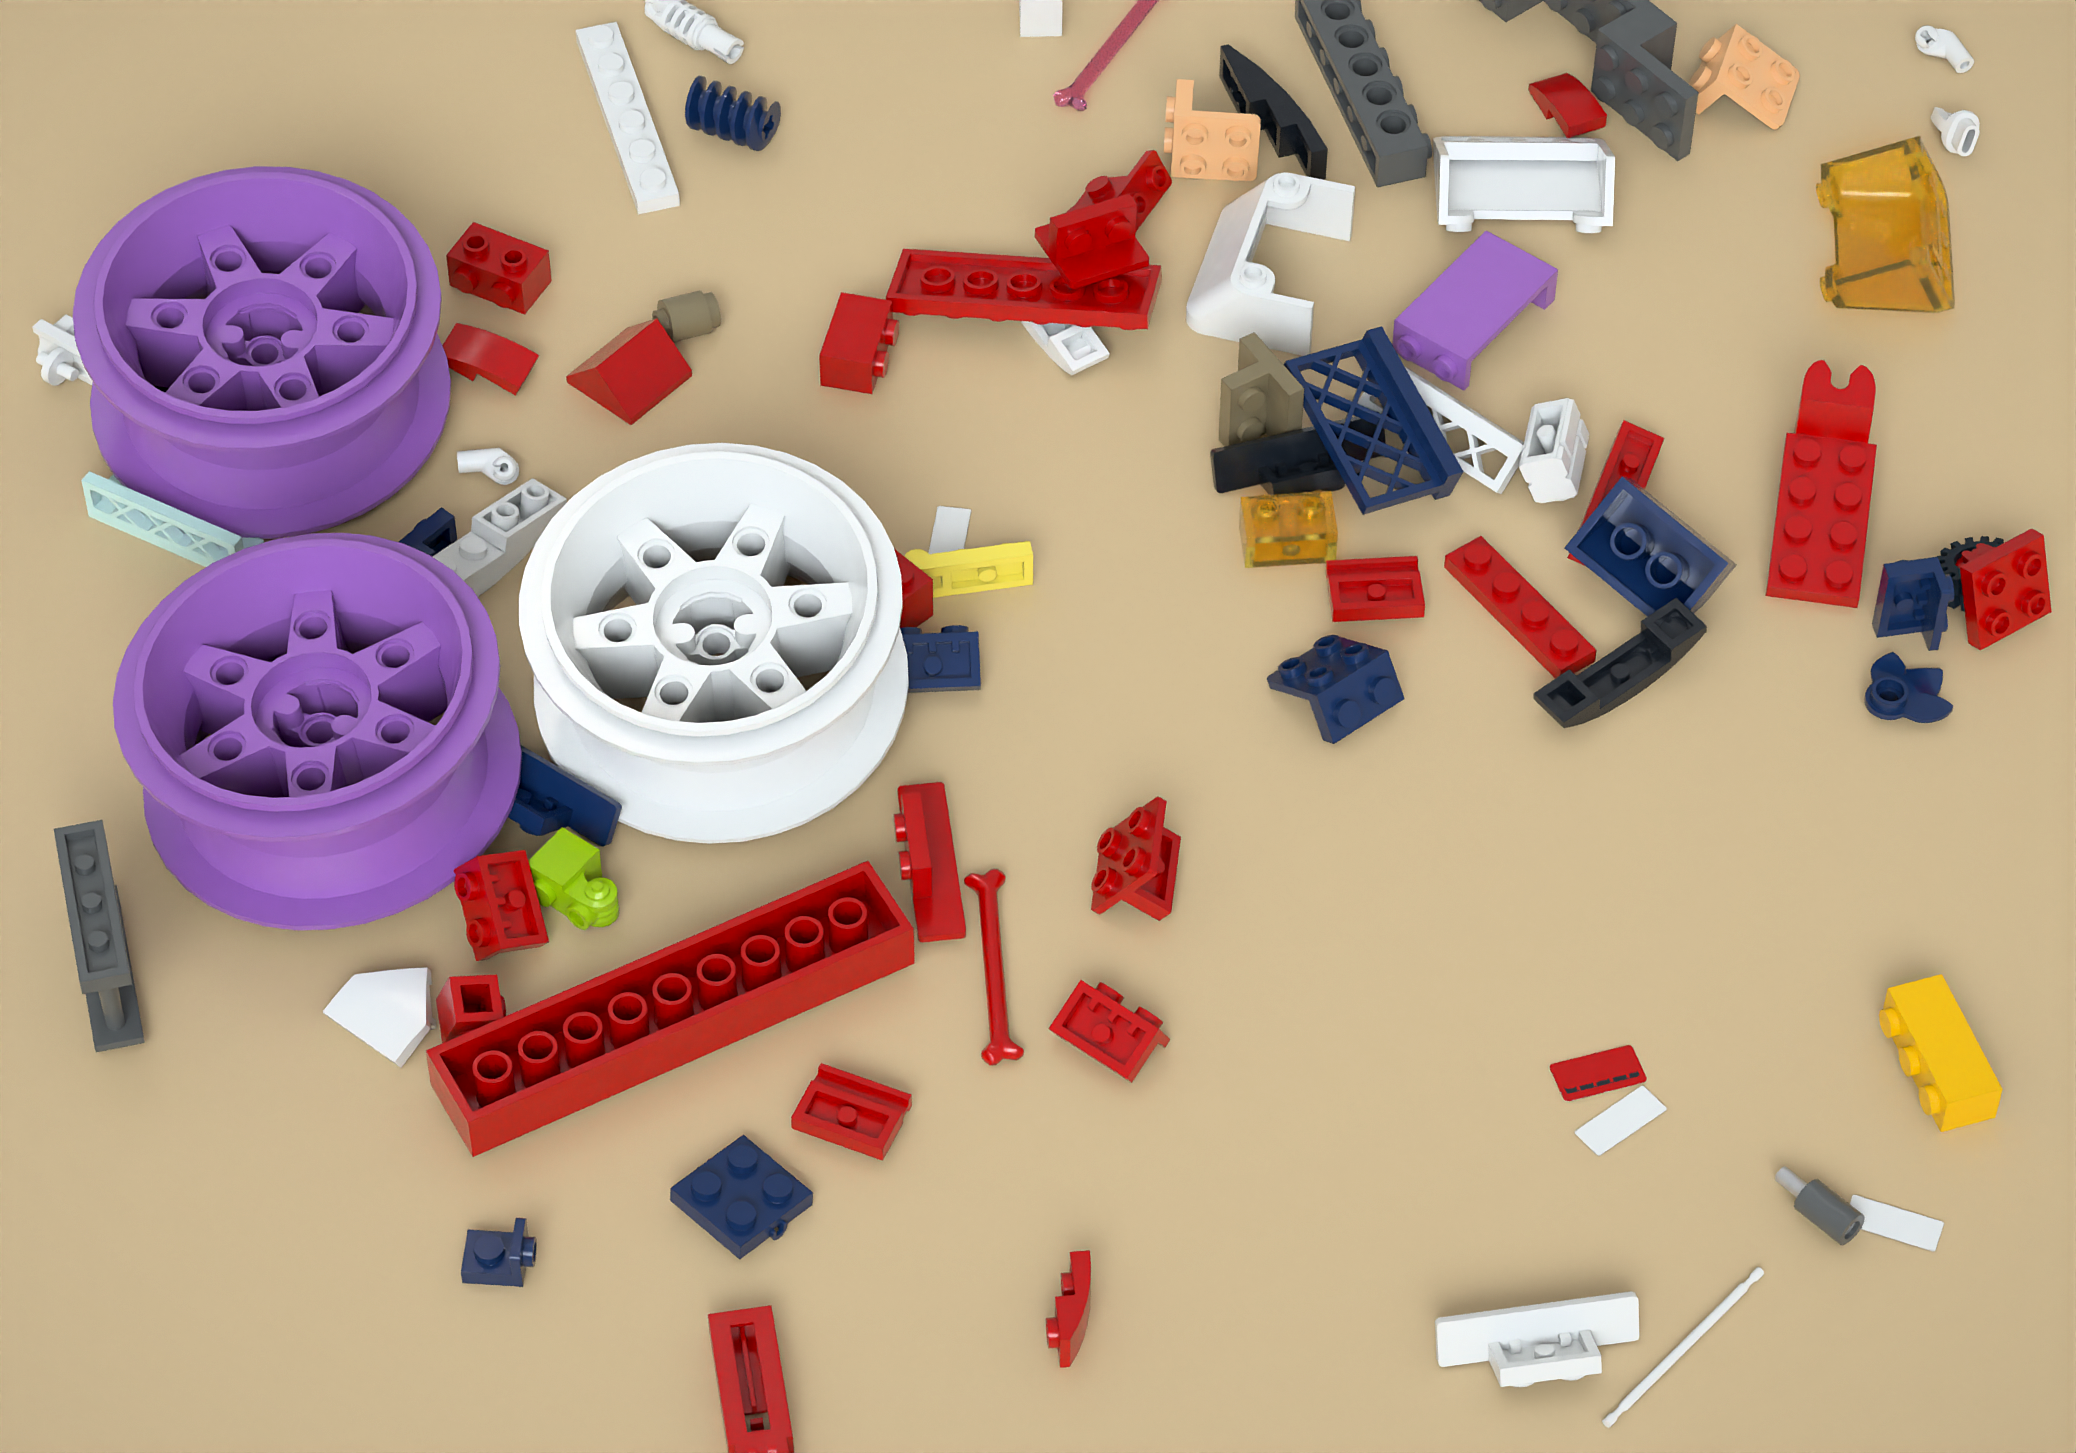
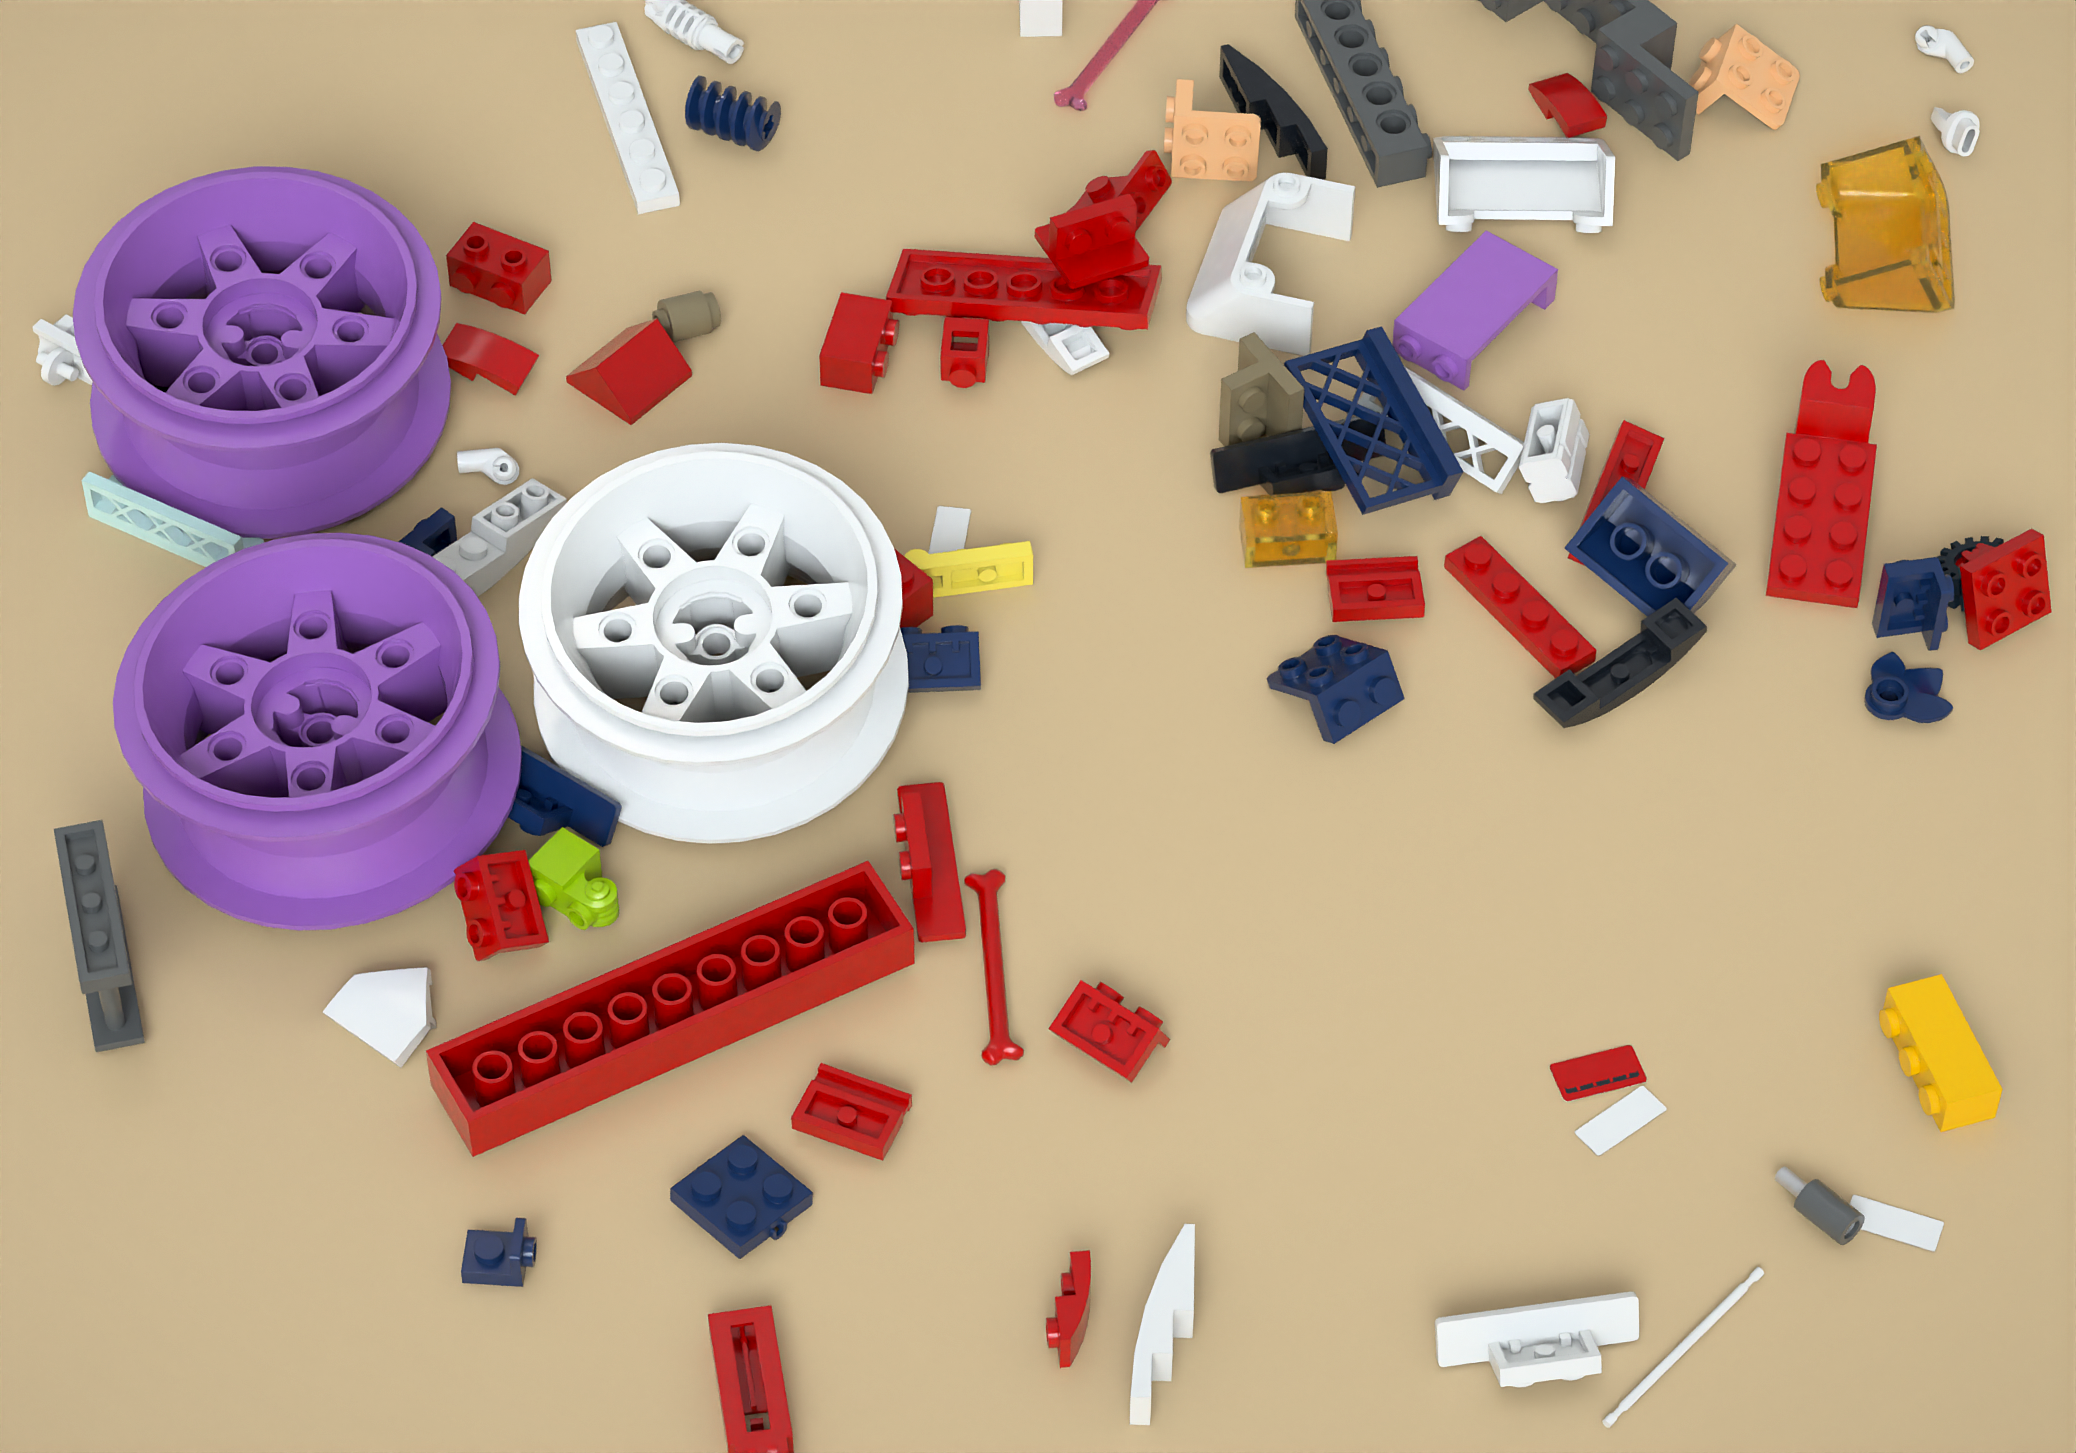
(468, 1004): red brick -> none
(960, 361): none -> red brick
(1137, 863): red bracket -> none
(1165, 1317): none -> white slope

